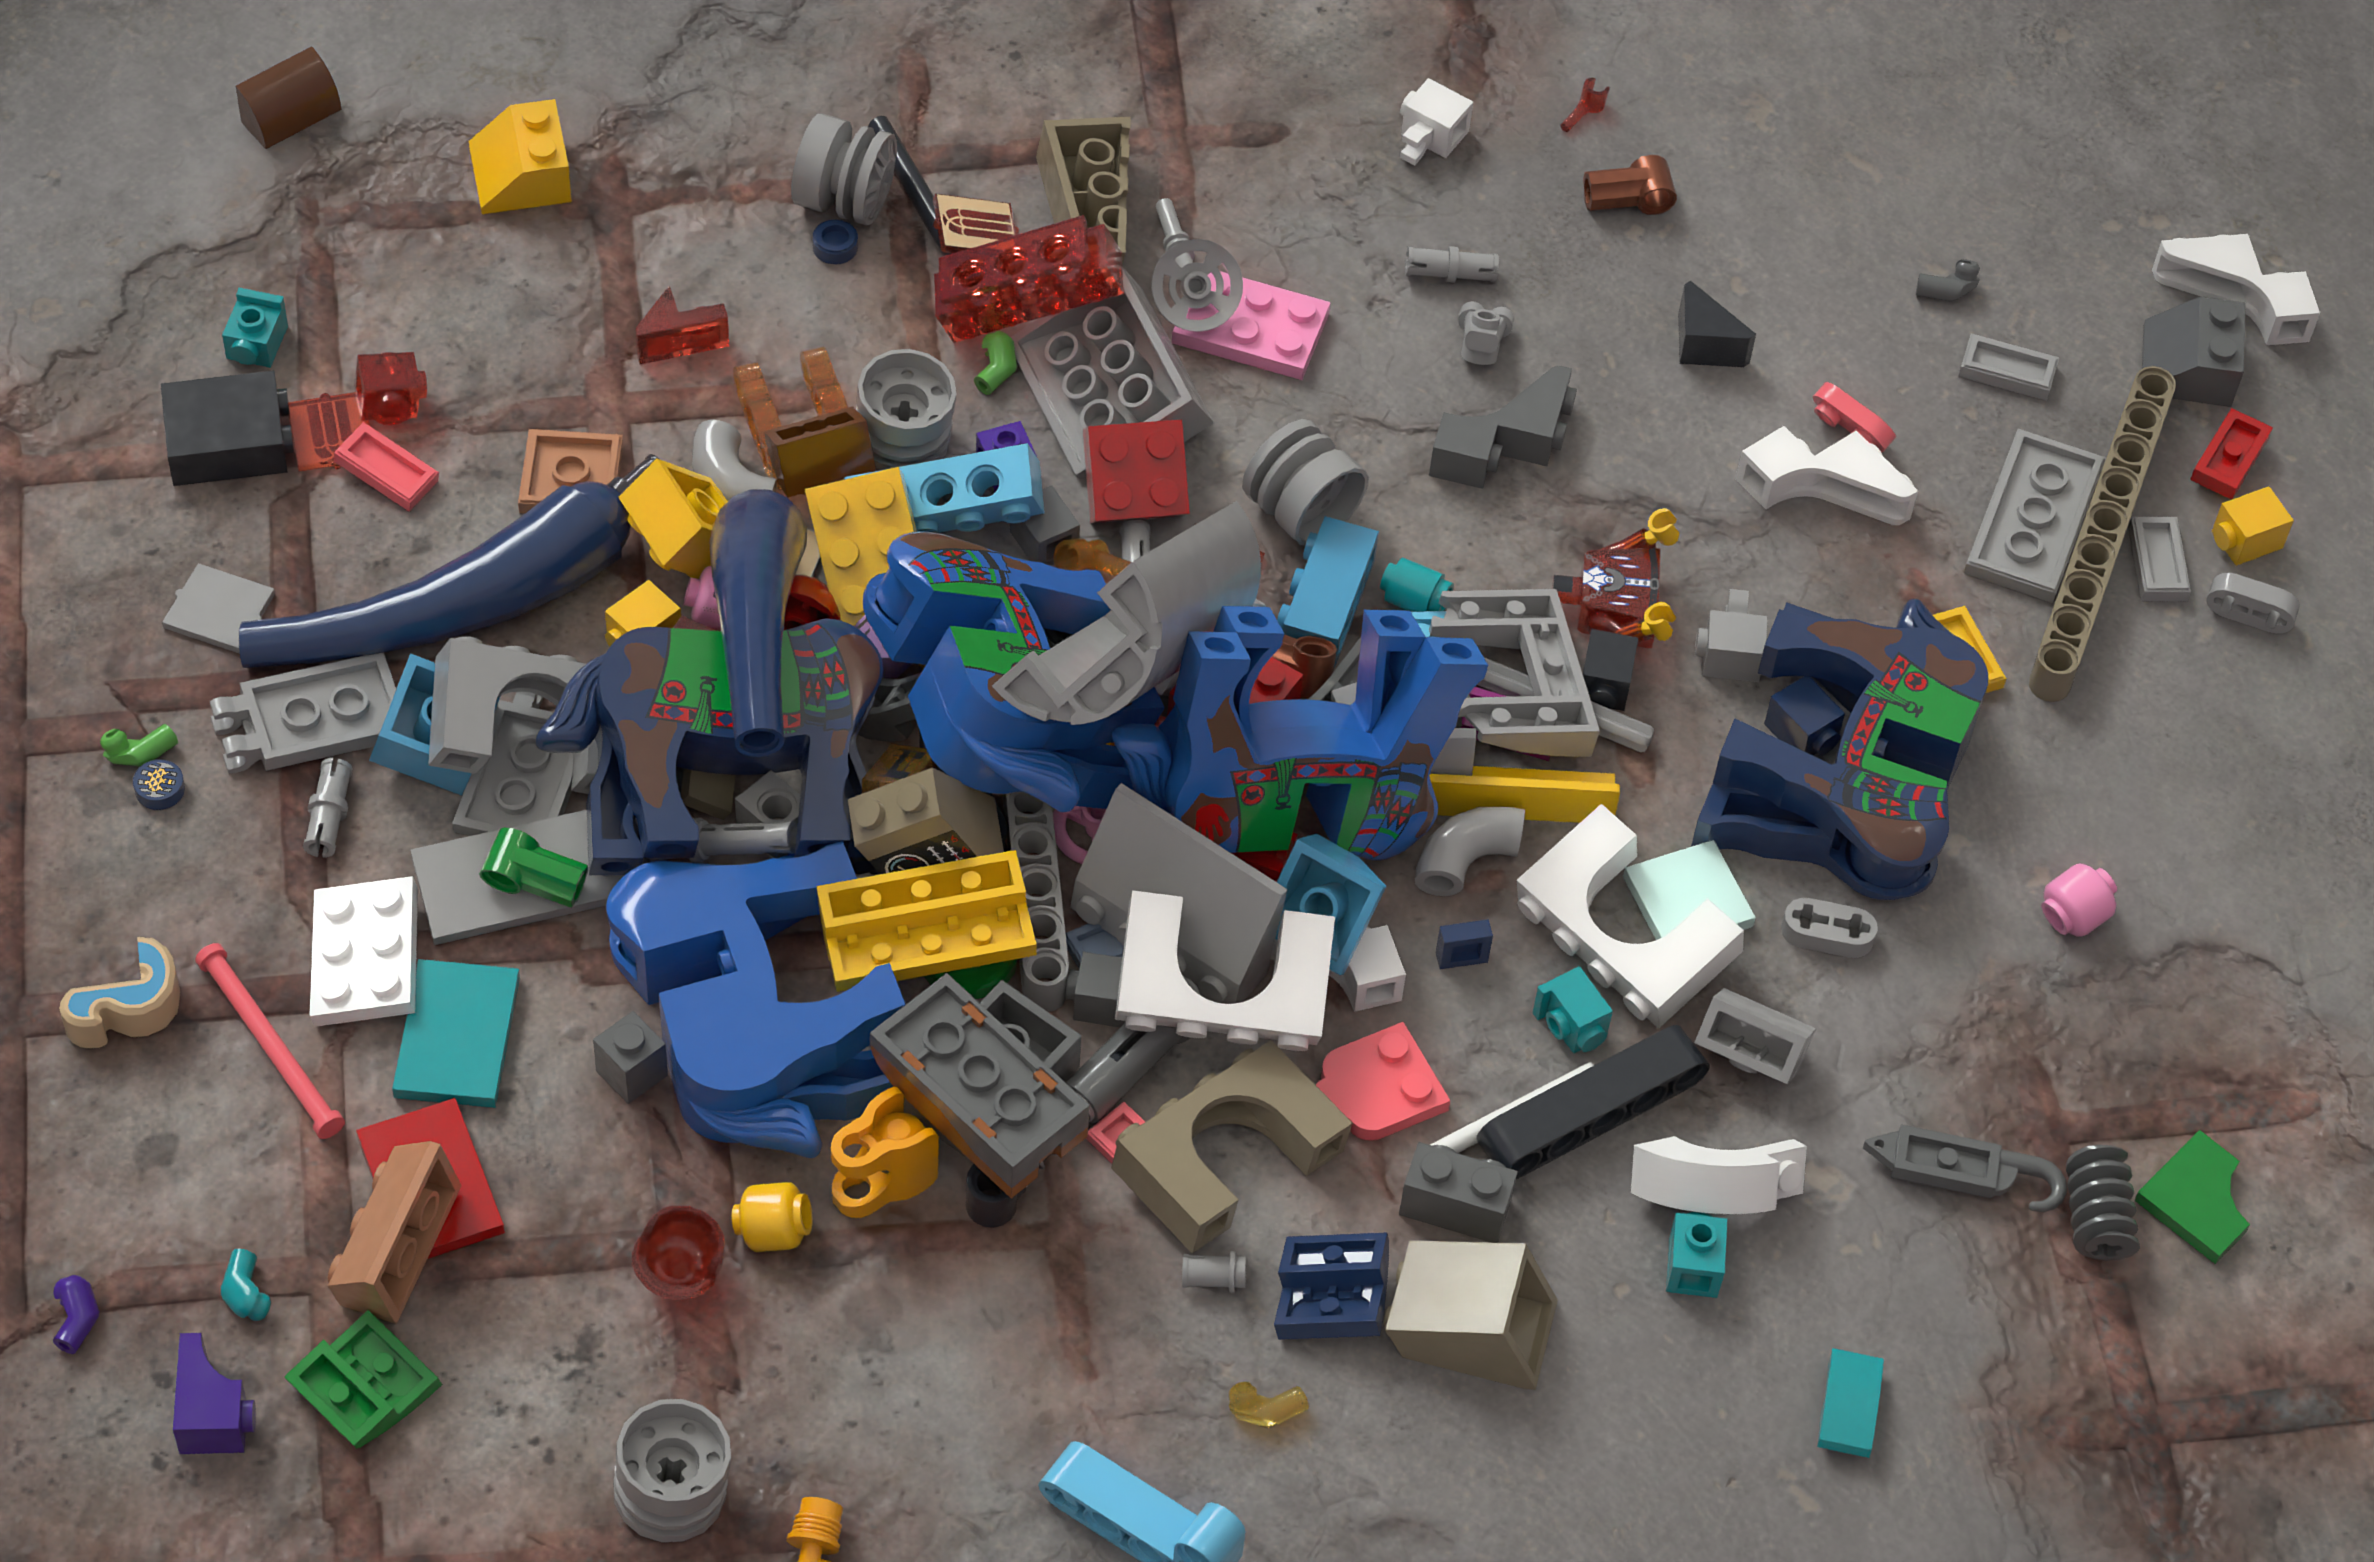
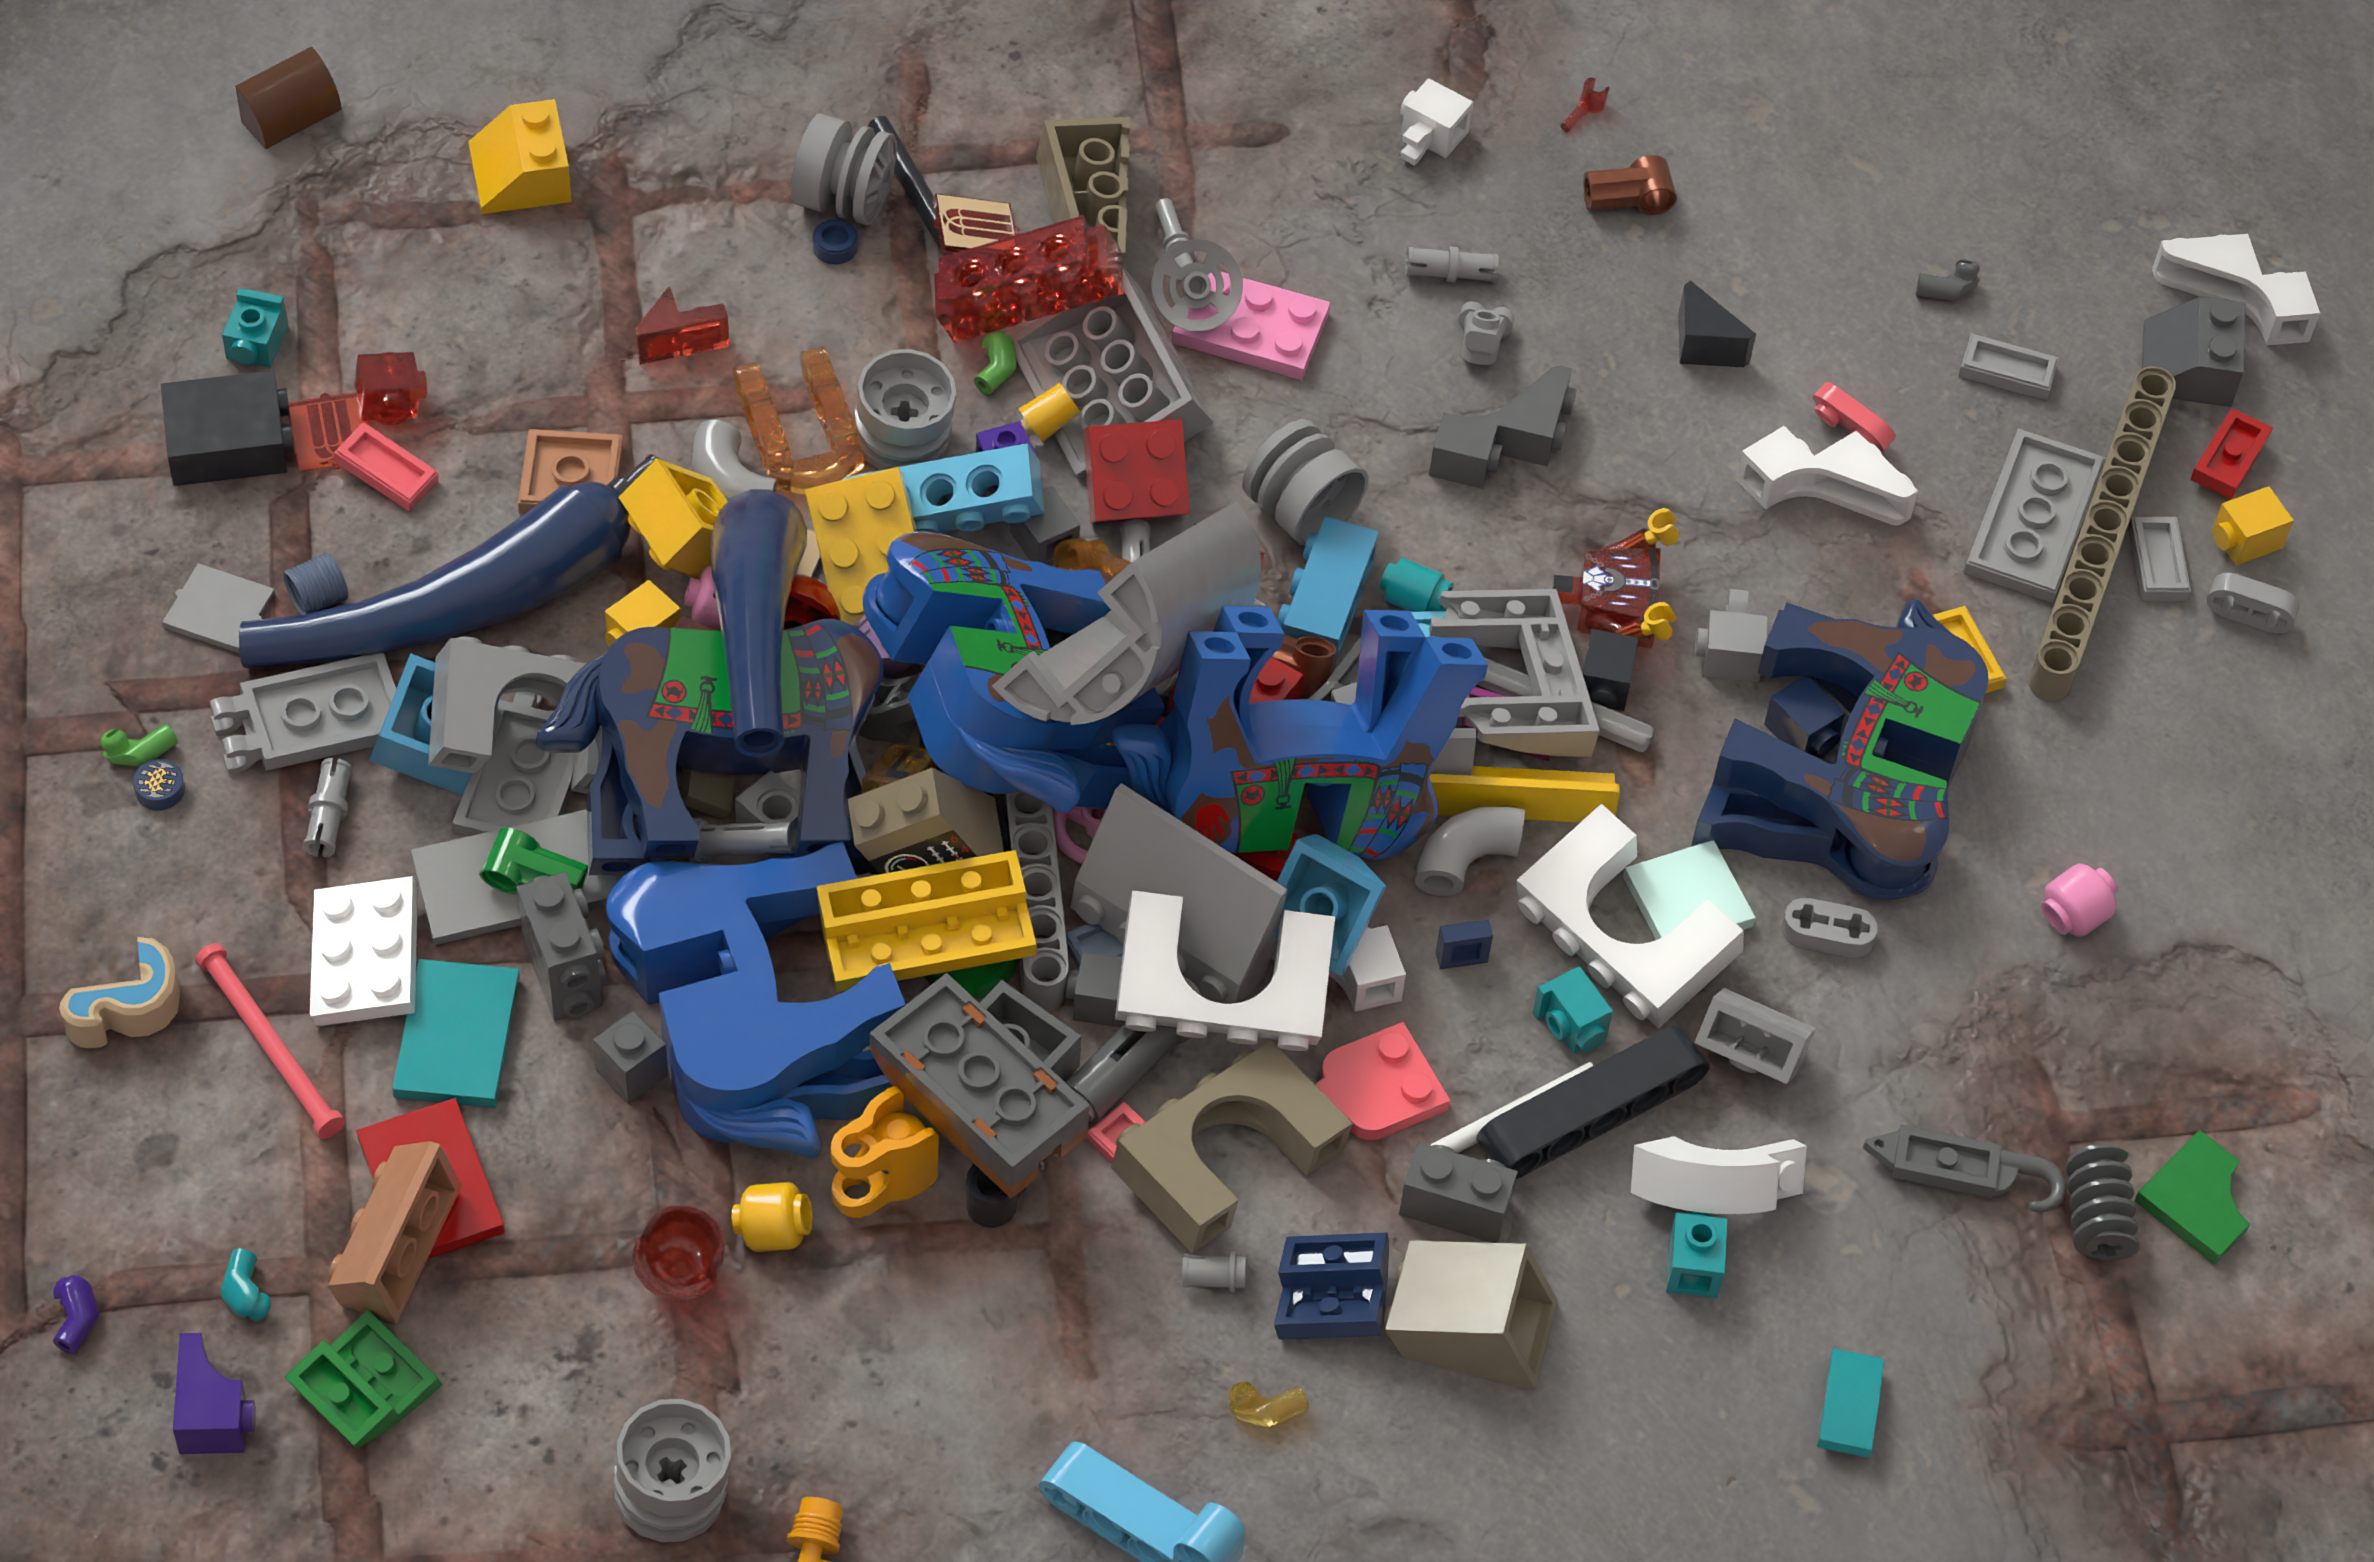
(316, 584): none -> sand blue piece
(562, 946): none -> dark grey brick
(820, 450): reddish brown brick -> none
(1045, 414): none -> yellow piece

